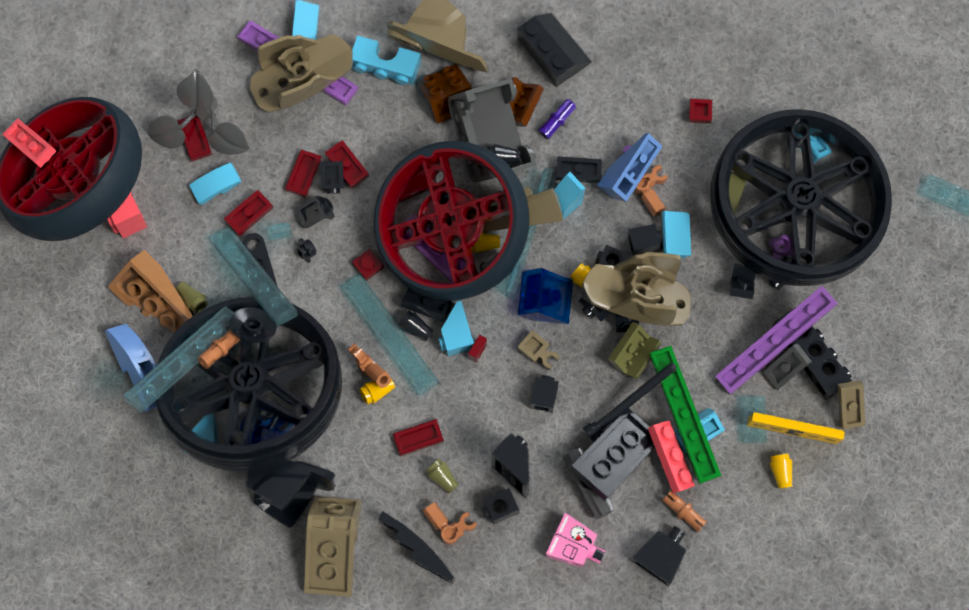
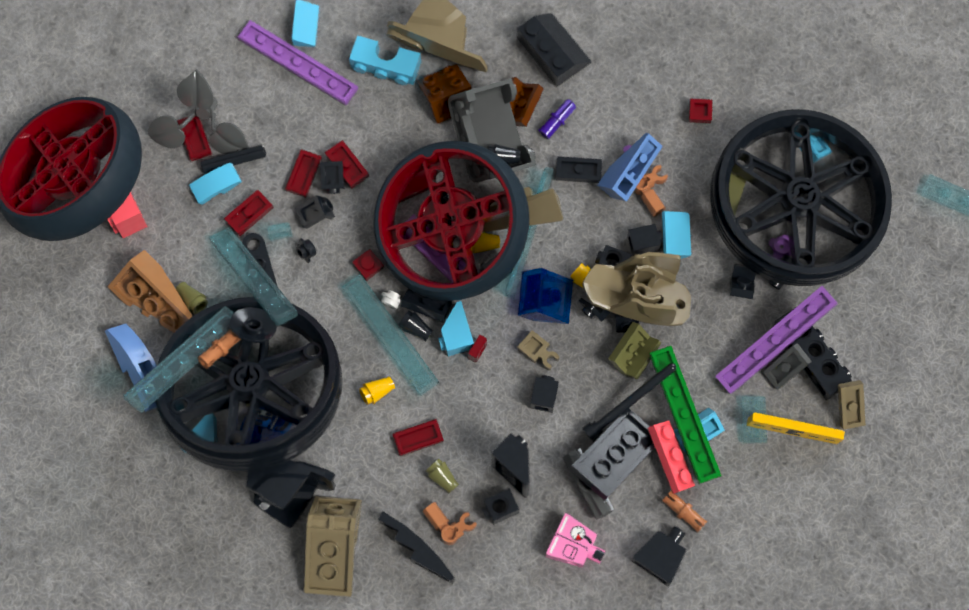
(29, 143): coral plate -> none
(235, 158): none -> black axle
(303, 63): dark tan piece -> none
(369, 367): nougat bar -> none
(391, 299): none -> white plate
(570, 194): medium azure slope -> none
(782, 470): yellow cone -> none

